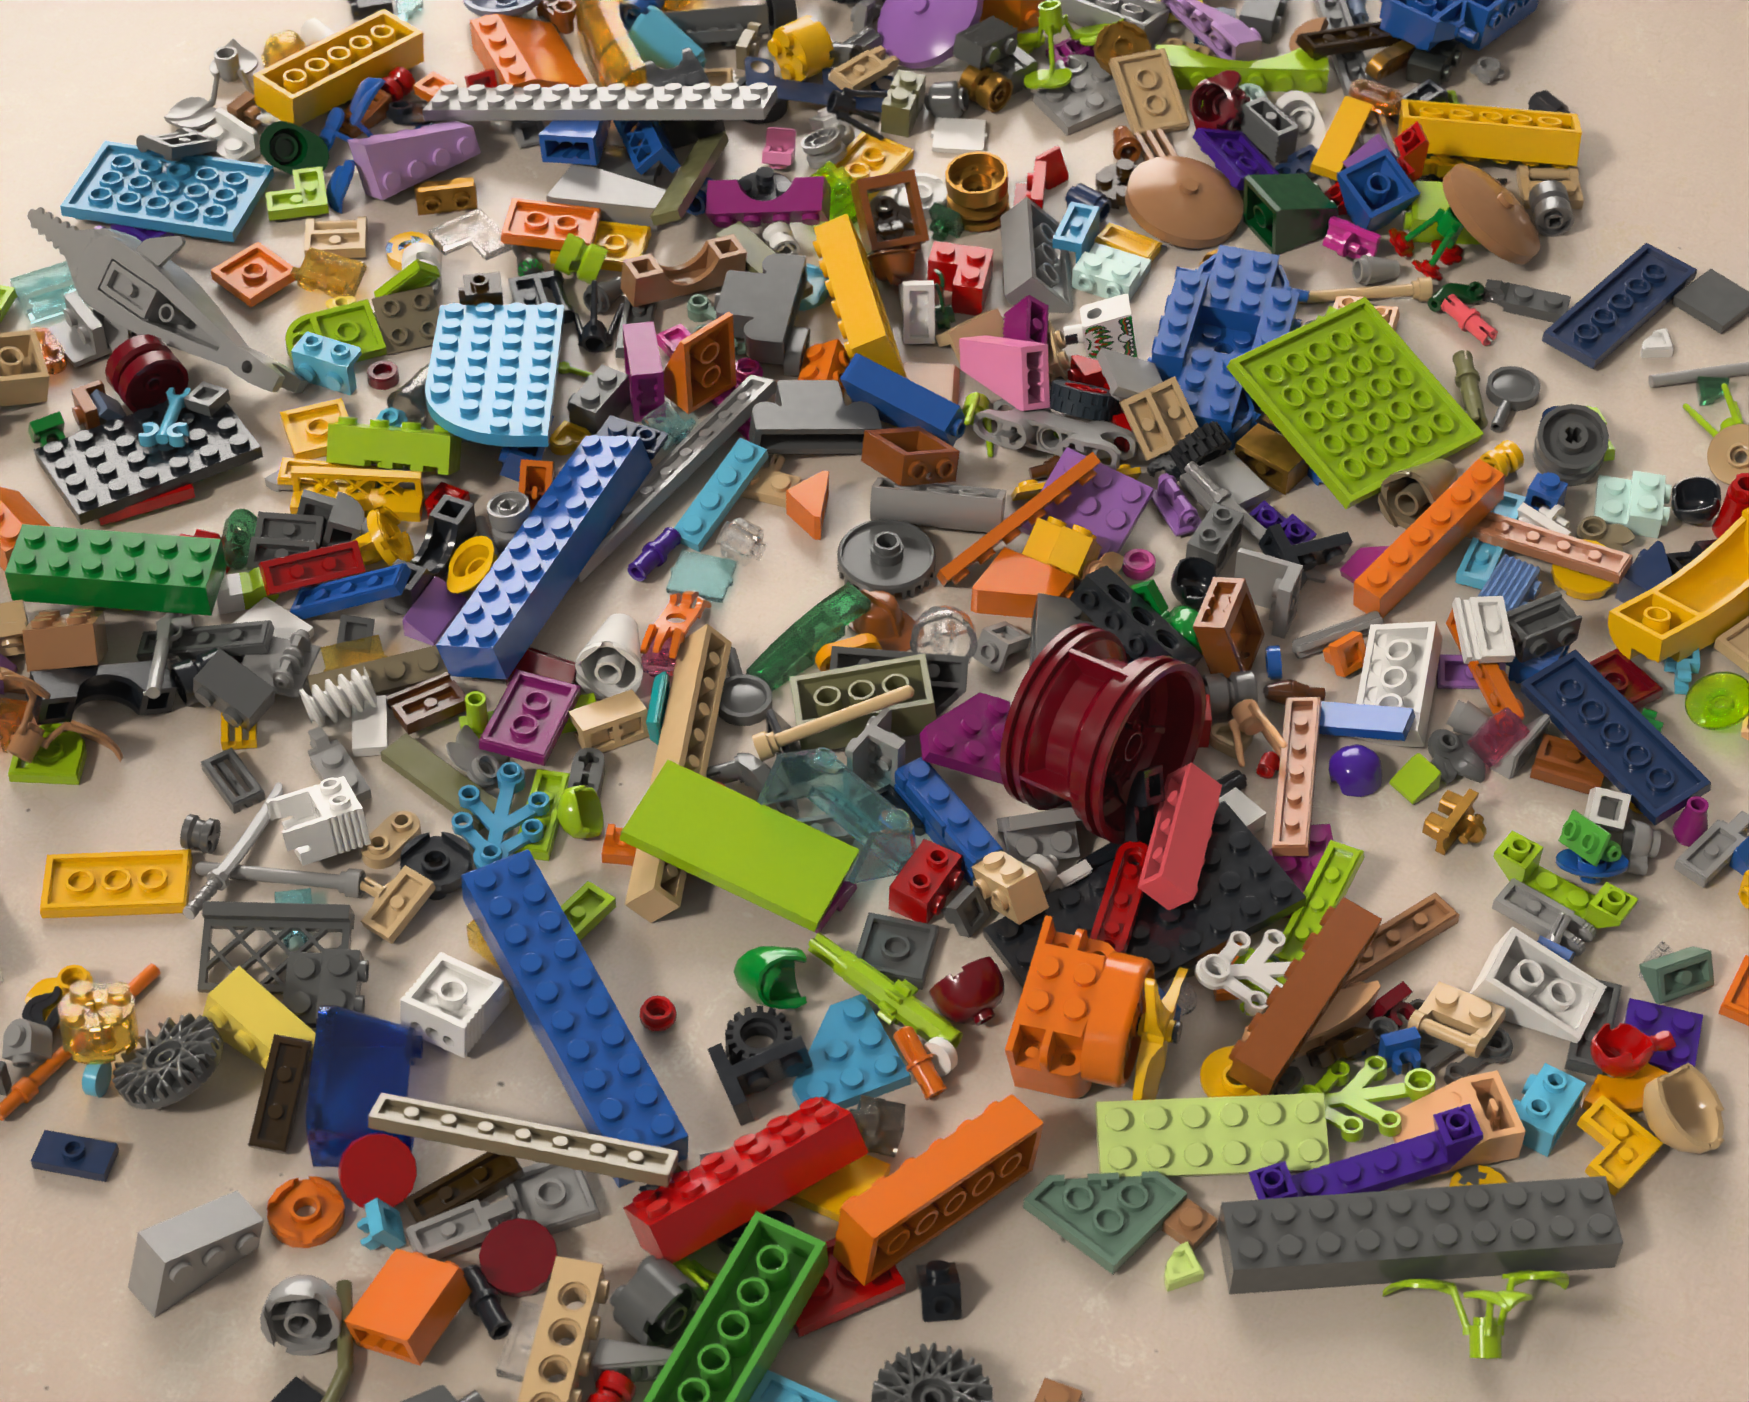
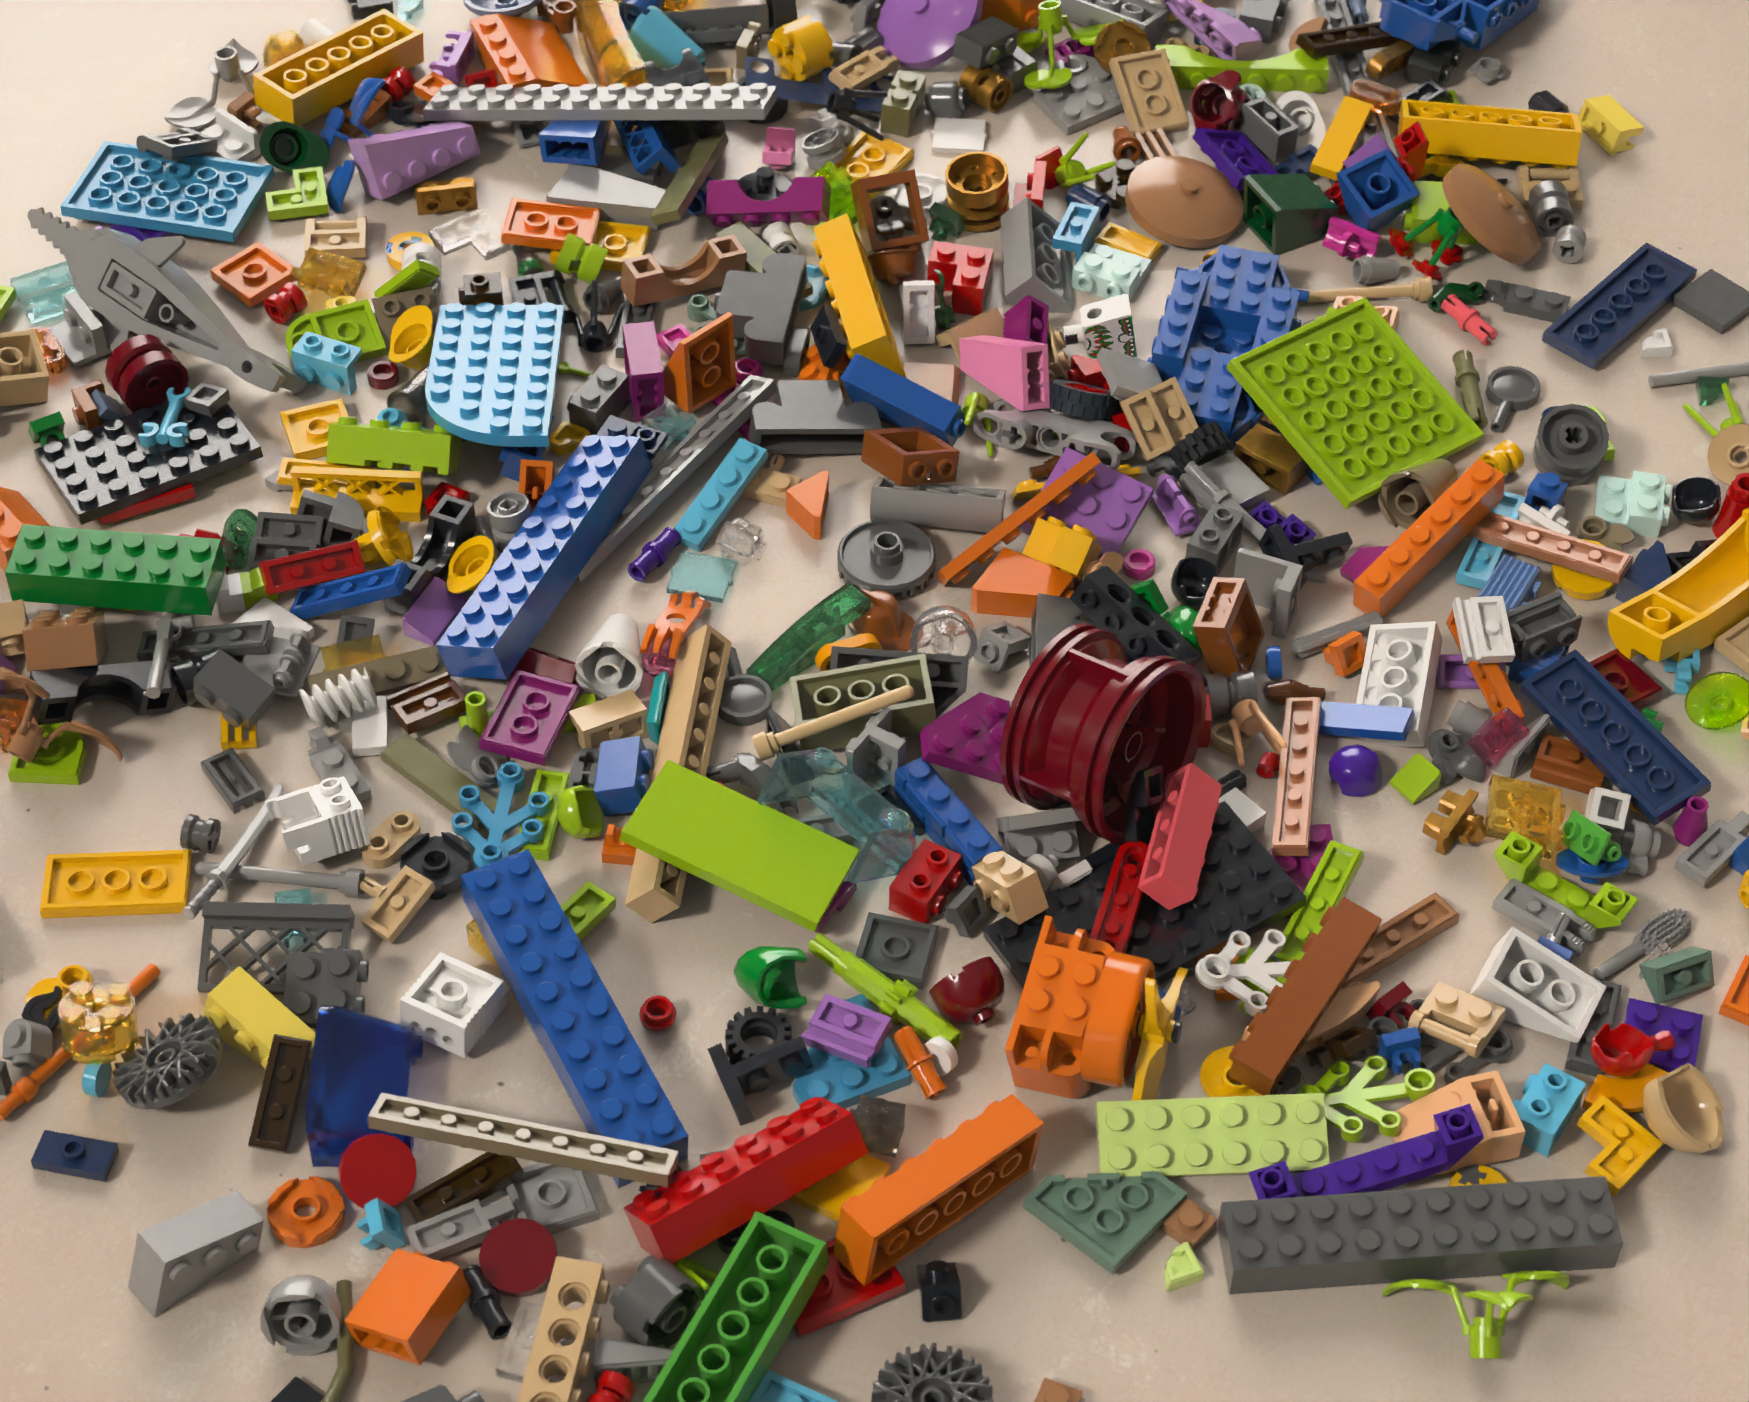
(285, 303): none -> red wheel
(412, 338): none -> yellow piece
(455, 57): none -> medium lavender hinge
(622, 774): none -> brick
(828, 336): none -> black plate
(847, 1030): none -> medium lavender plate
(1073, 172): none -> lime plant
(1526, 809): none -> clear yellow plate
(1566, 237): none -> light grey wheel
(1609, 124): none -> light yellow hinge
(1666, 927): none -> light grey piece

